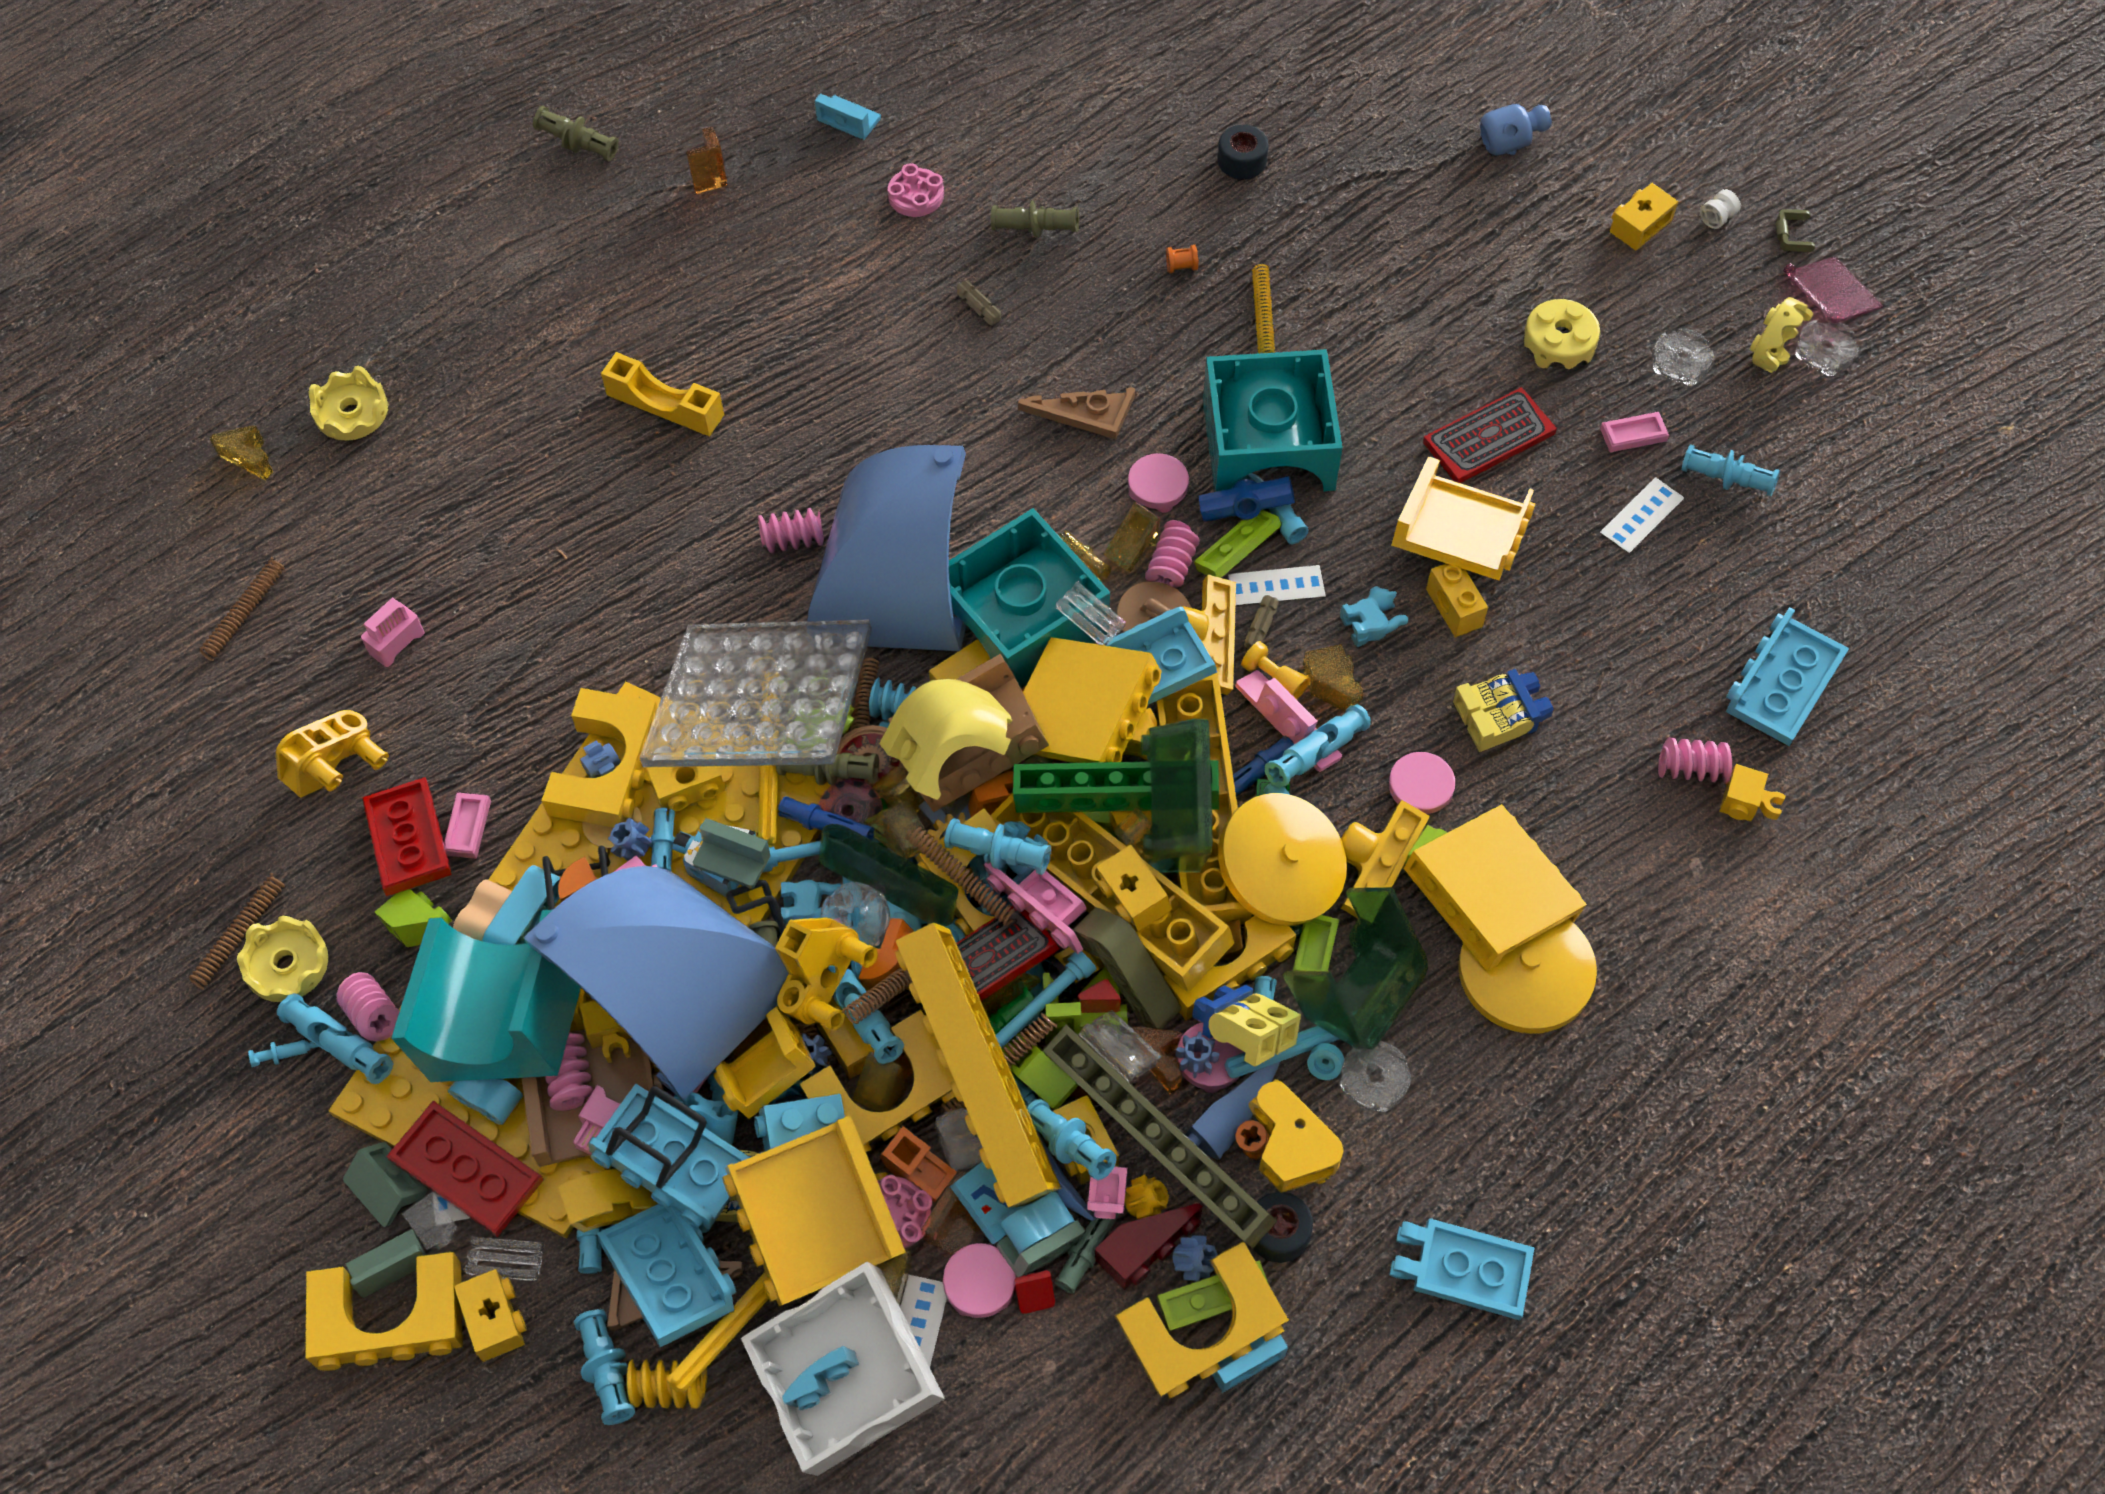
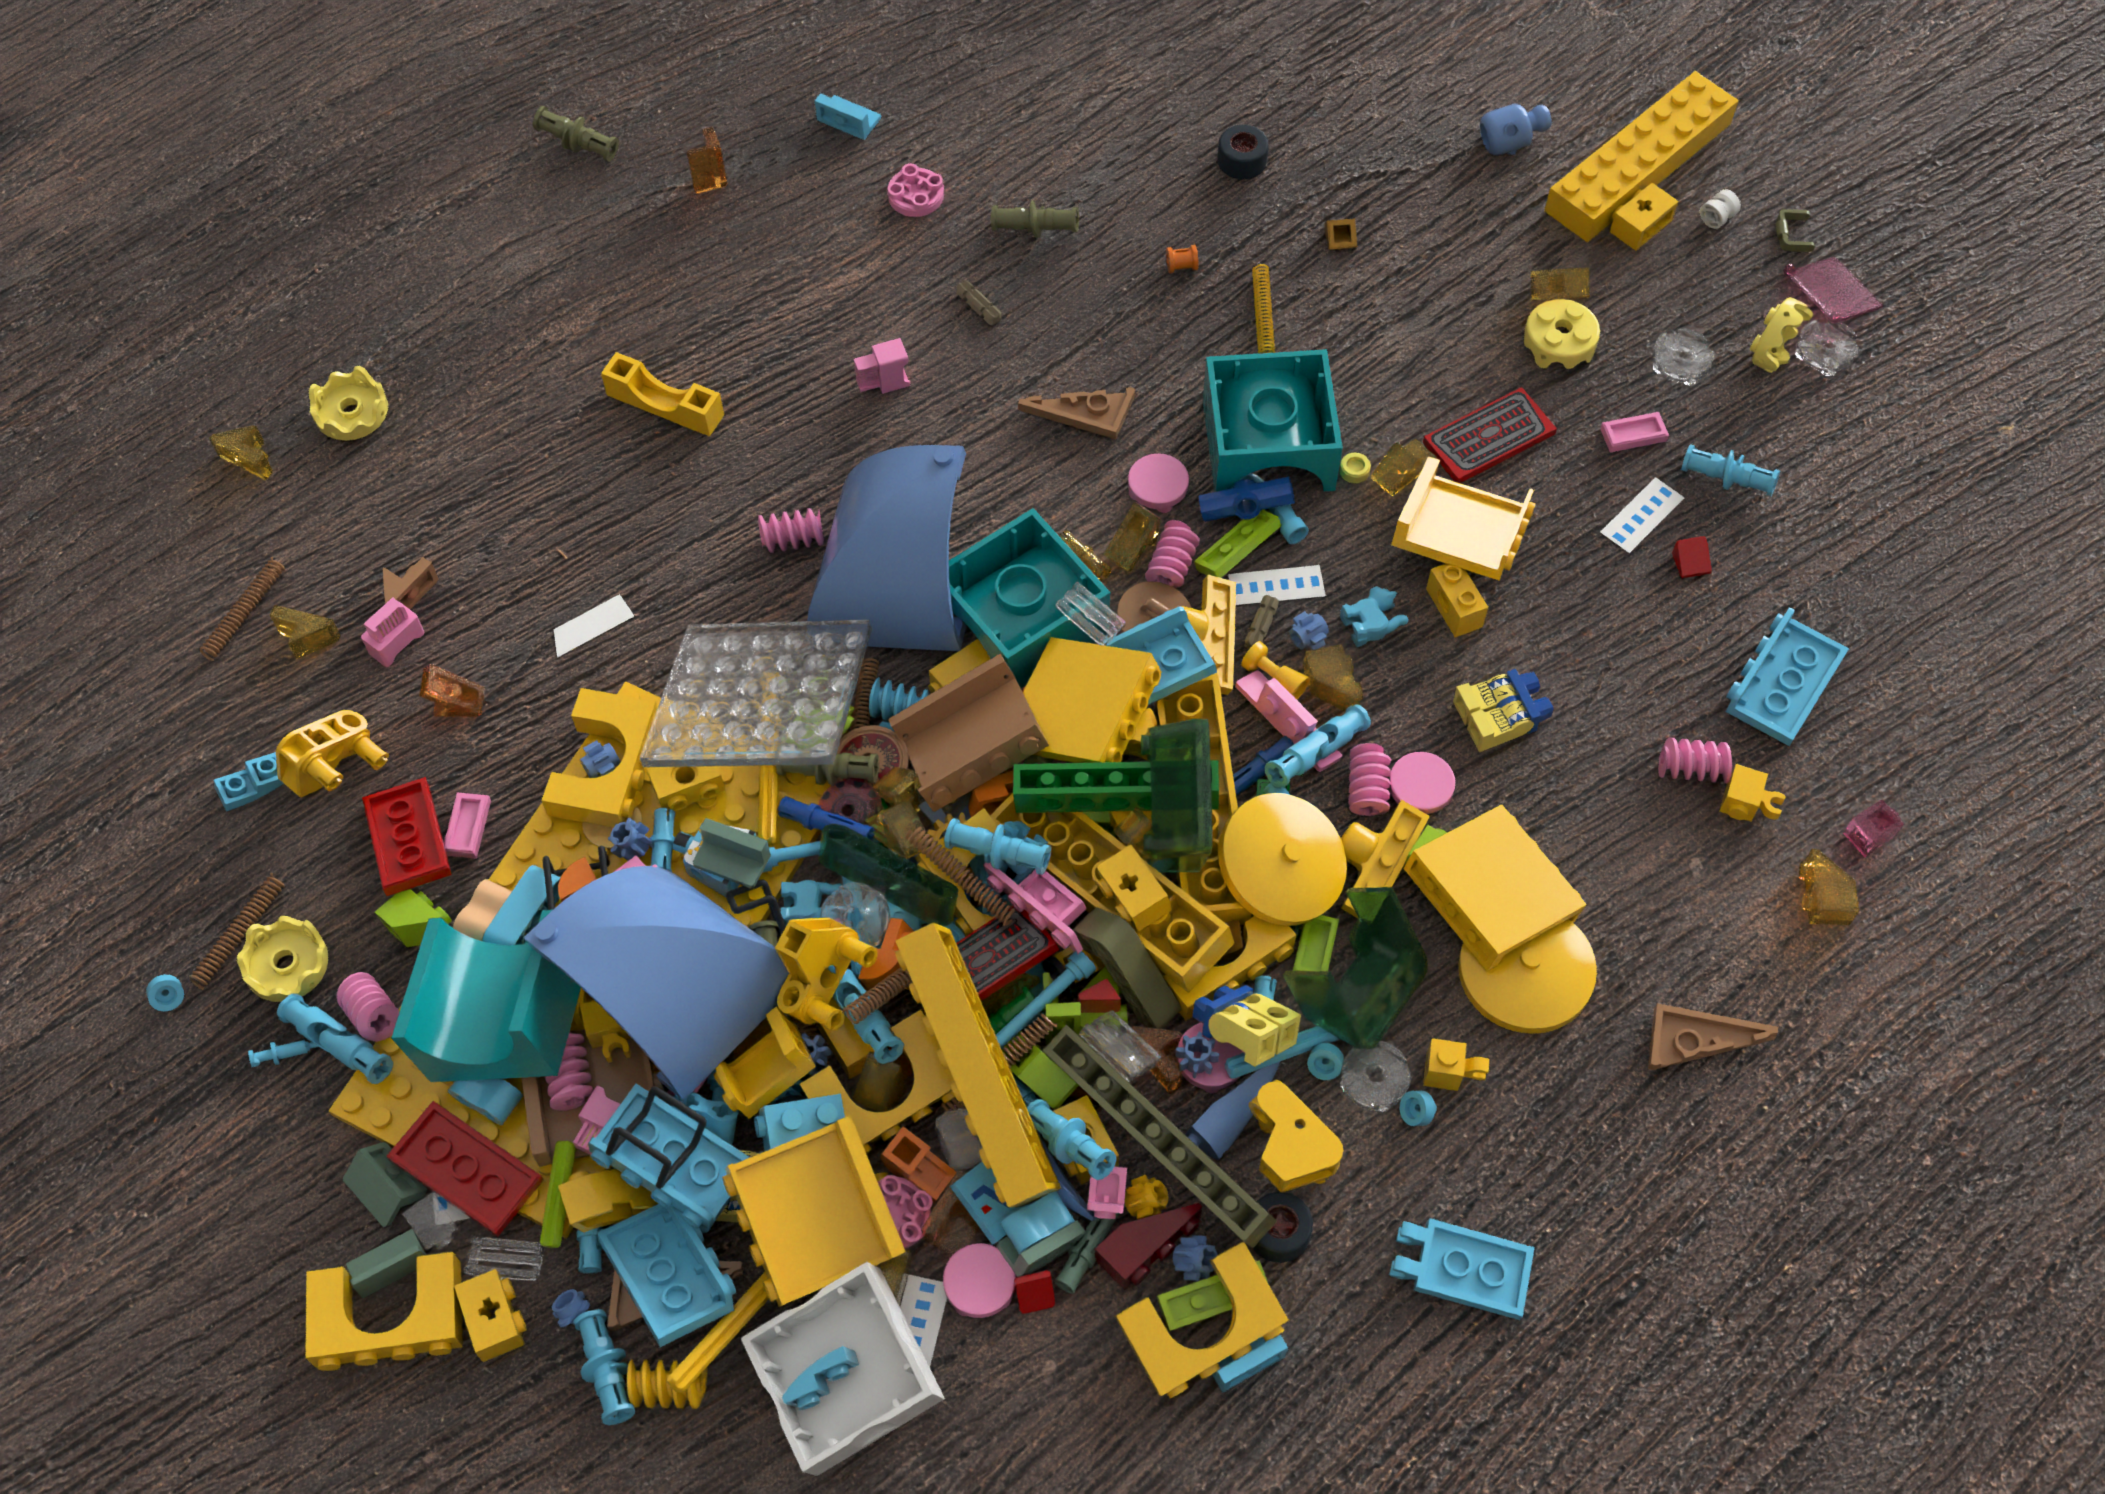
(165, 992): none -> medium azure tile
(249, 784): none -> medium azure slope
(306, 631): none -> clear yellow slope
(412, 585): none -> medium nougat slope
(451, 693): none -> clear orange slope
(554, 1210): none -> lime axle
(569, 1306): none -> medium blue plate
(591, 624): none -> white sticker
(883, 367): none -> bright pink piece
(940, 721): light yellow piece -> none
(1252, 1129): orange bush -> none
(1309, 631): none -> medium blue gear
(1341, 234): none -> pearl gold slope
(1355, 467): none -> light yellow tile
(1369, 780): none -> bright pink piece
(1401, 466): none -> clear yellow slope
(1417, 1108): none -> medium azure tile
(1447, 1065): none -> yellow brick
(1560, 284): none -> clear yellow slope
(1641, 155): none -> yellow brick
(1689, 1035): none -> medium nougat wing
(1692, 557): none -> red slope
(1829, 891): none -> clear yellow slope
(1873, 827): none -> clear pink brick

